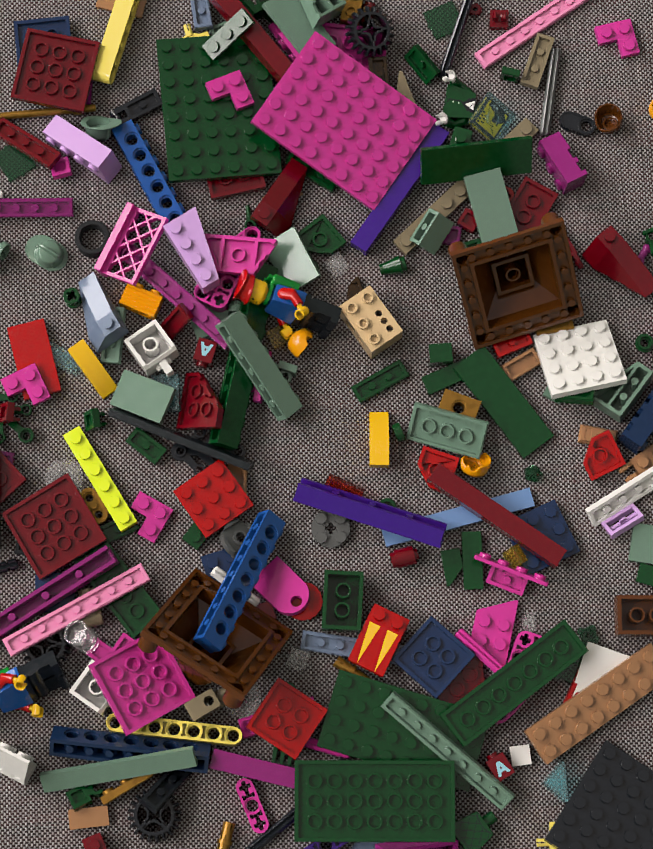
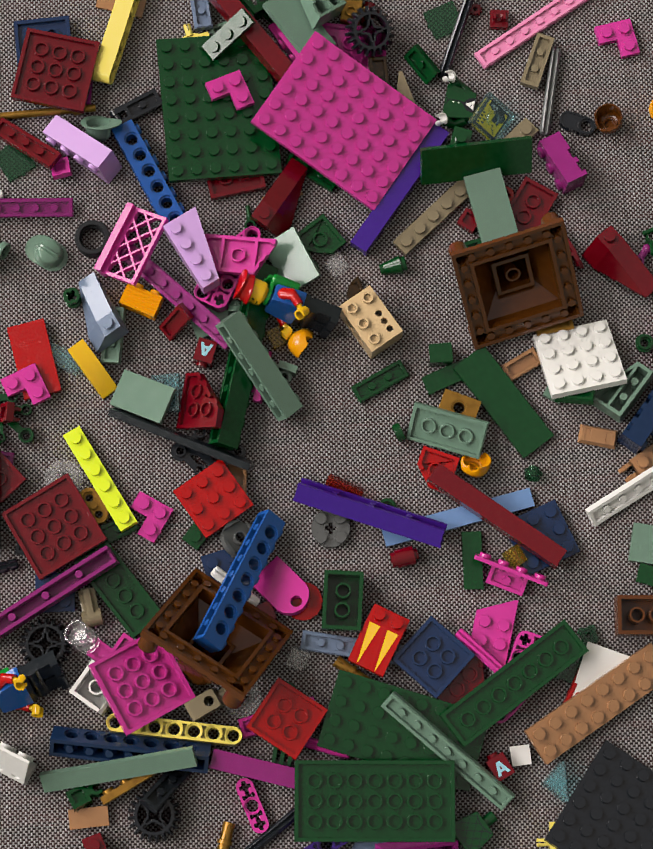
(76, 610): bright pink tile -> none
(92, 419): dark green tile -> none
(146, 446): dark green plate -> none
(152, 349): white hinge -> none
(378, 439): yellow slope -> none
(431, 231): sand green brick -> none
(451, 564): dark green tile -> none
(453, 236): magenta tile -> none
(510, 74): dark green tile -> none
(512, 345): red plate -> none
(528, 622): clear plate -> none
(602, 455): red plate -> none
(624, 523): lavender tile -> none

